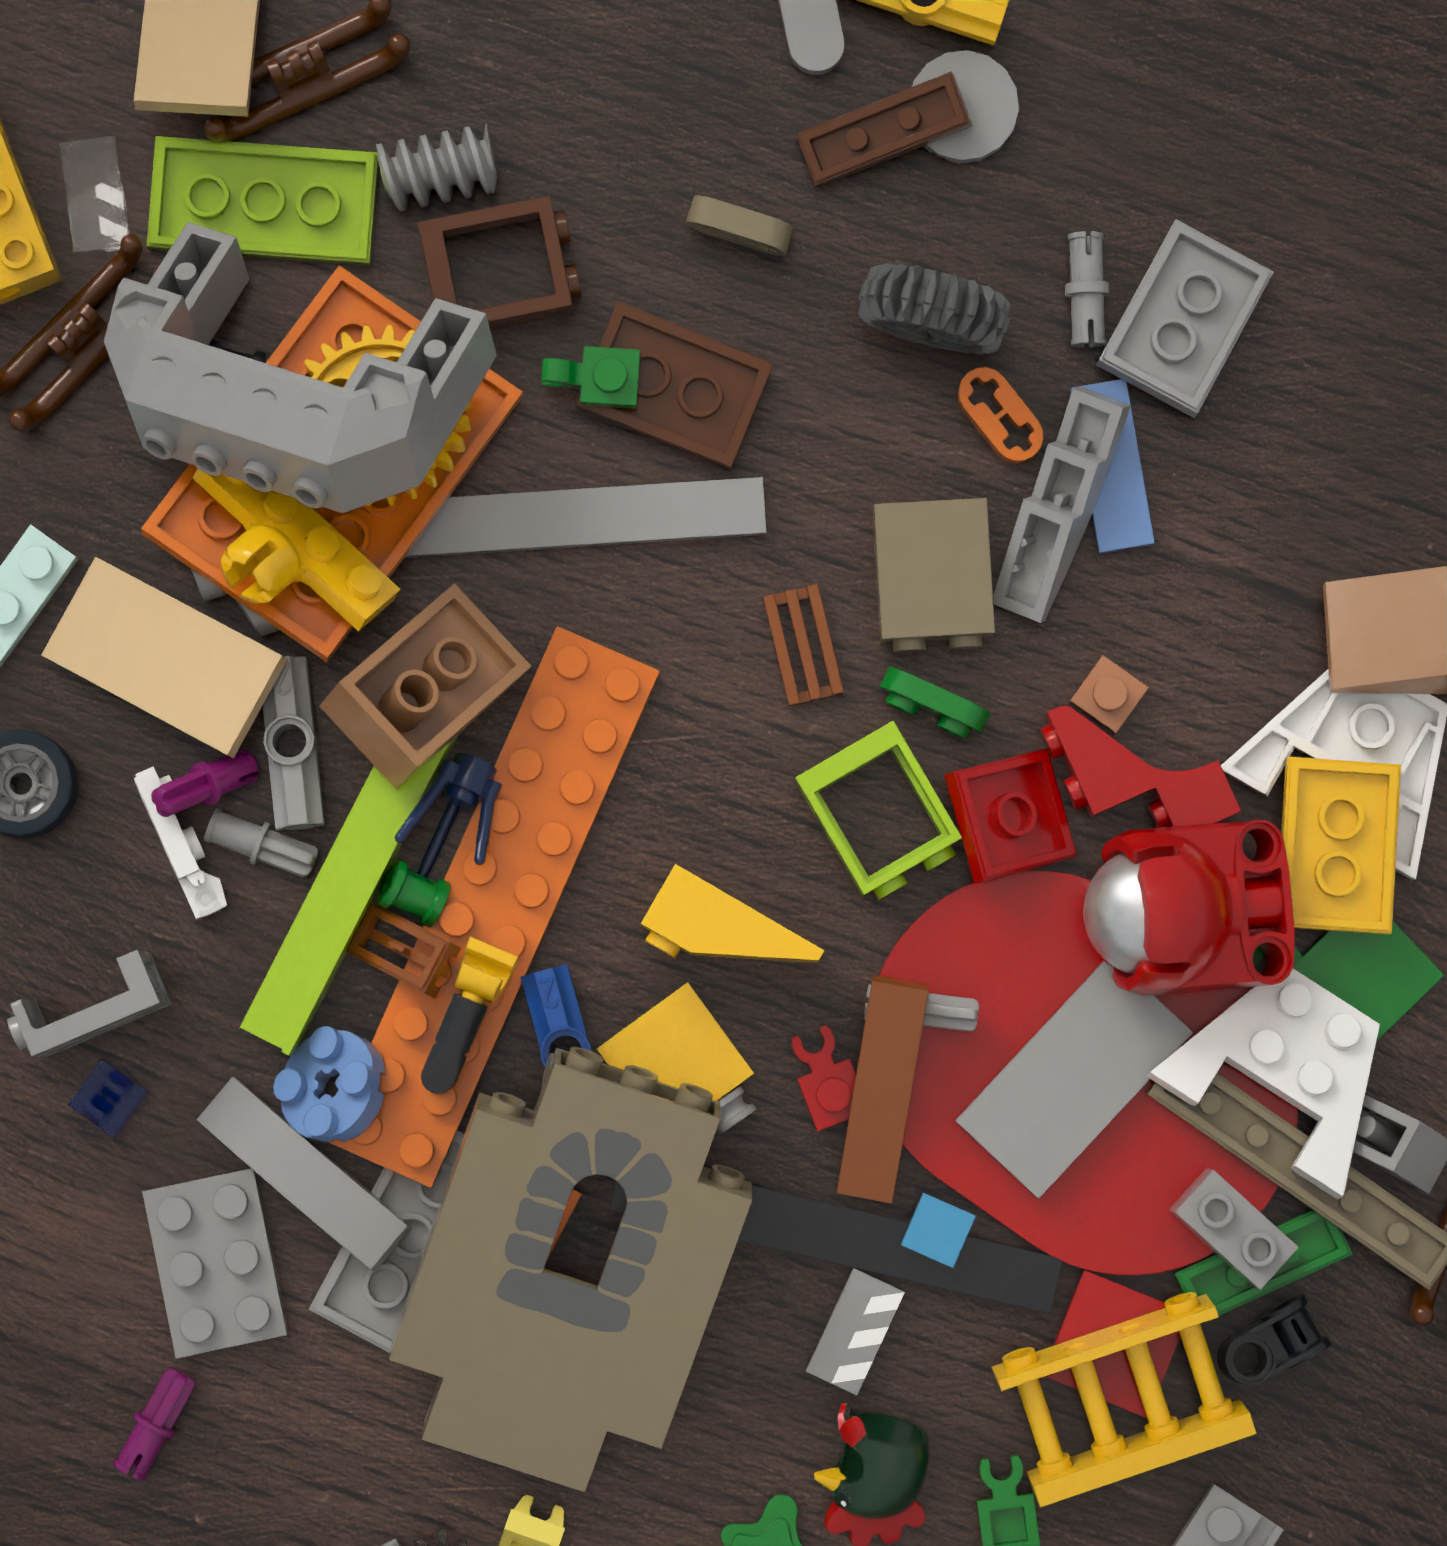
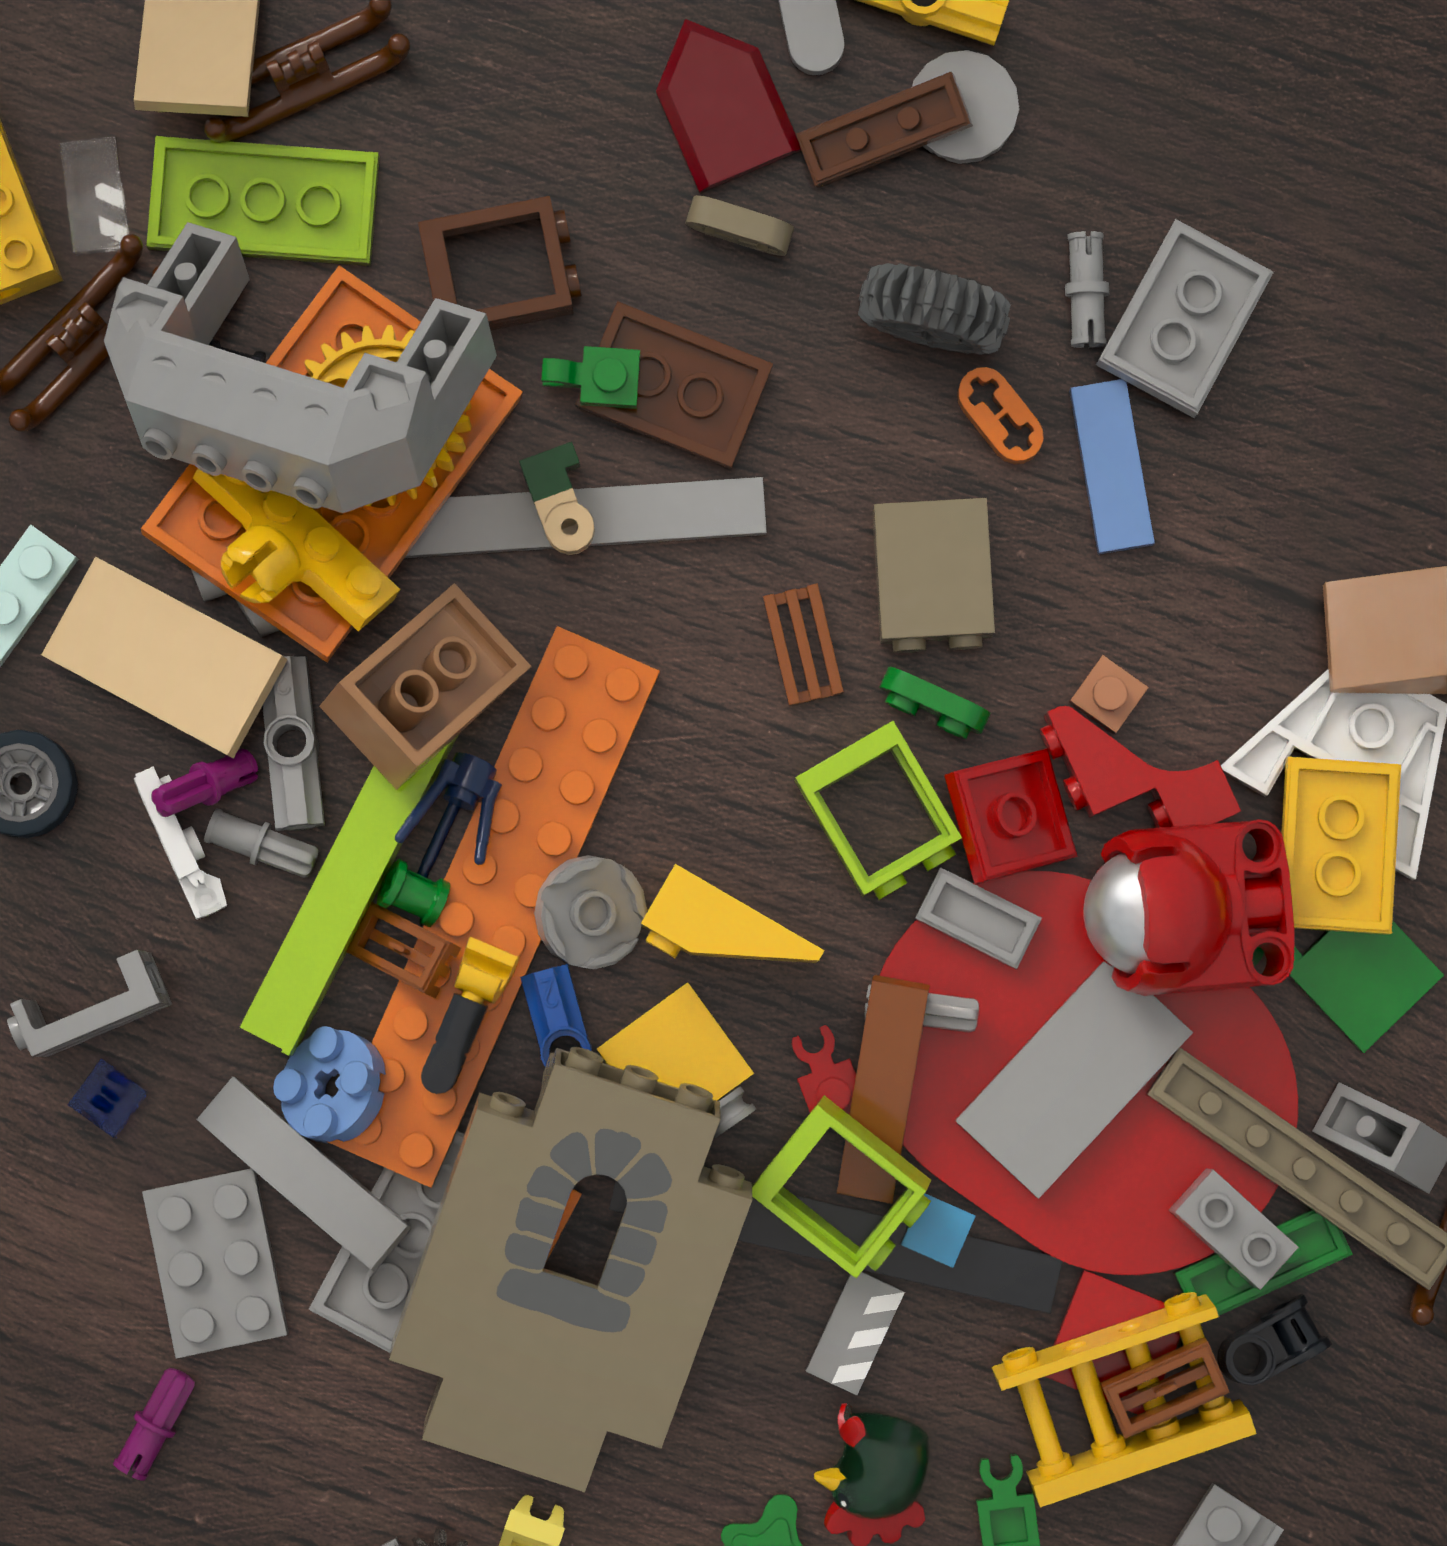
(438, 168): light grey piece -> none
(564, 521): none -> leg
(590, 912): none -> light grey tile
(723, 107): none -> dark red tile
(877, 1247): none -> lime window
(978, 918): none -> light grey tile
(1060, 505): light grey slope -> none
(1155, 1368): none -> dark orange tile
(1301, 1049): white wing -> none

